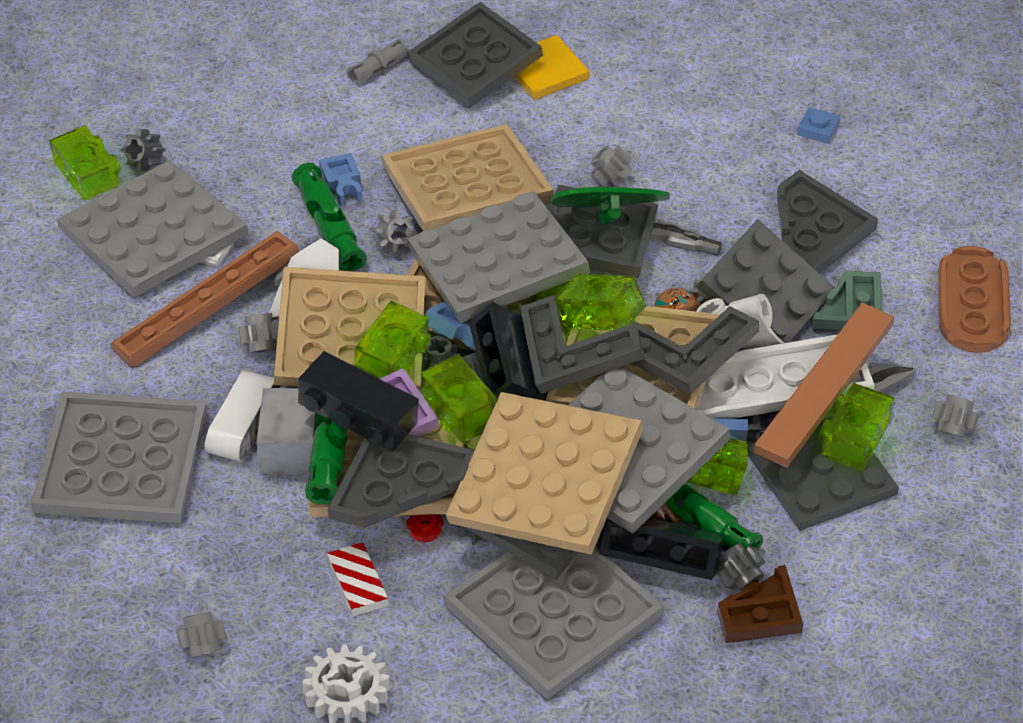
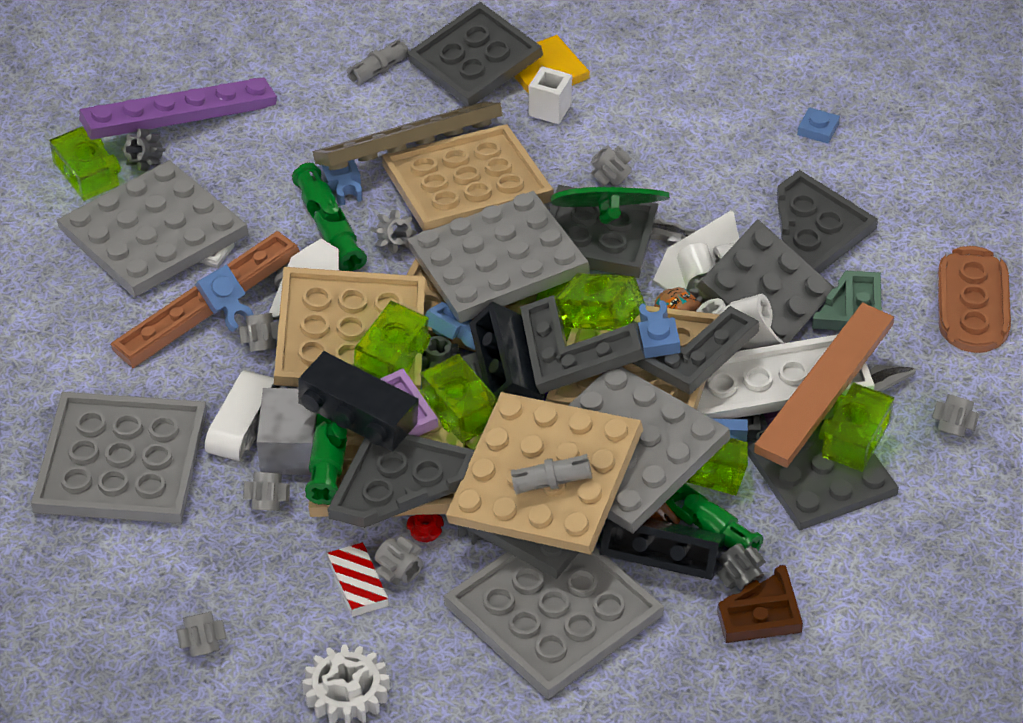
(177, 108): none -> medium lavender plate
(223, 293): none -> medium blue plate
(266, 491): none -> light grey gear
(396, 138): none -> dark tan plate
(398, 560): none -> light grey gear
(550, 95): none -> white brick
(551, 474): none -> light grey pin
(658, 332): none -> medium blue plate
(697, 253): none -> white panel

